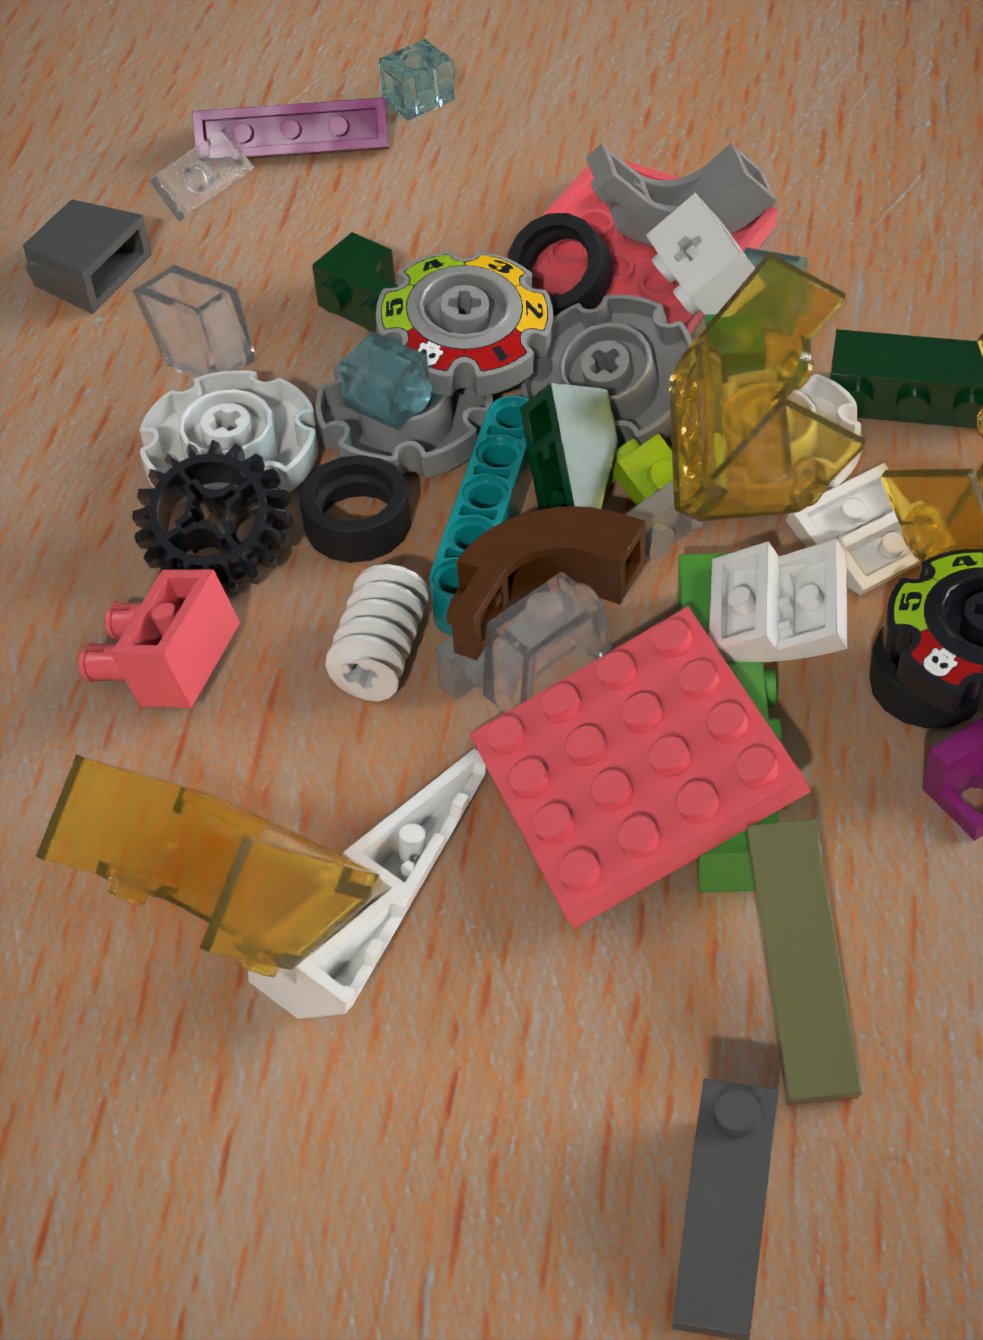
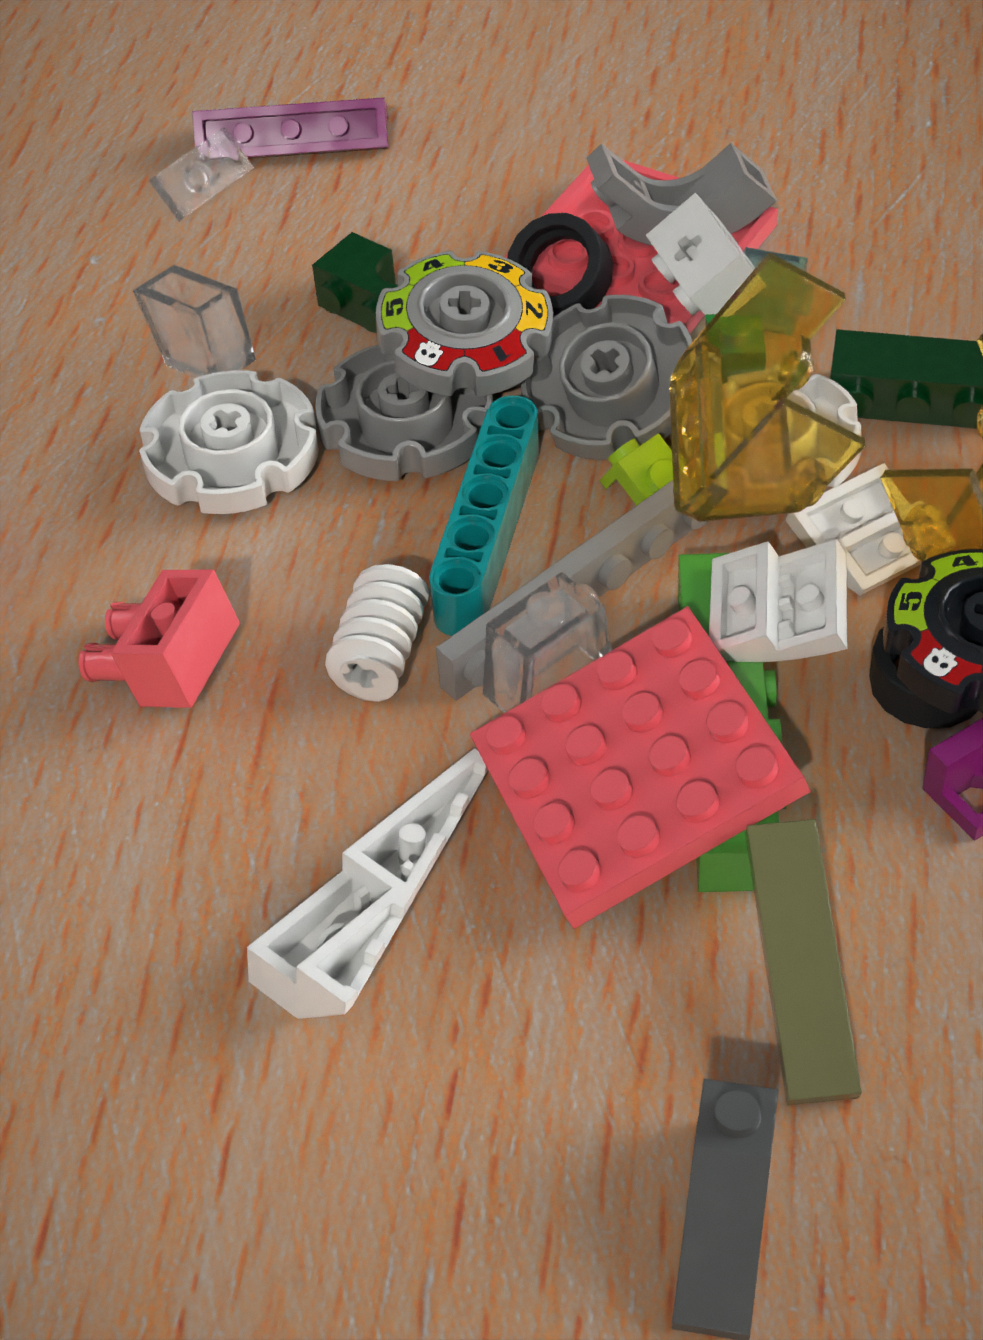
(86, 253): dark grey torso -> none
(230, 504): black gear -> none
(253, 881): clear yellow windscreen -> none
(359, 538): black tyre -> none
(385, 380): clear light blue brick -> none
(417, 79): clear light blue brick -> none
(532, 548): reddish brown arch -> none
(570, 444): slope -> none

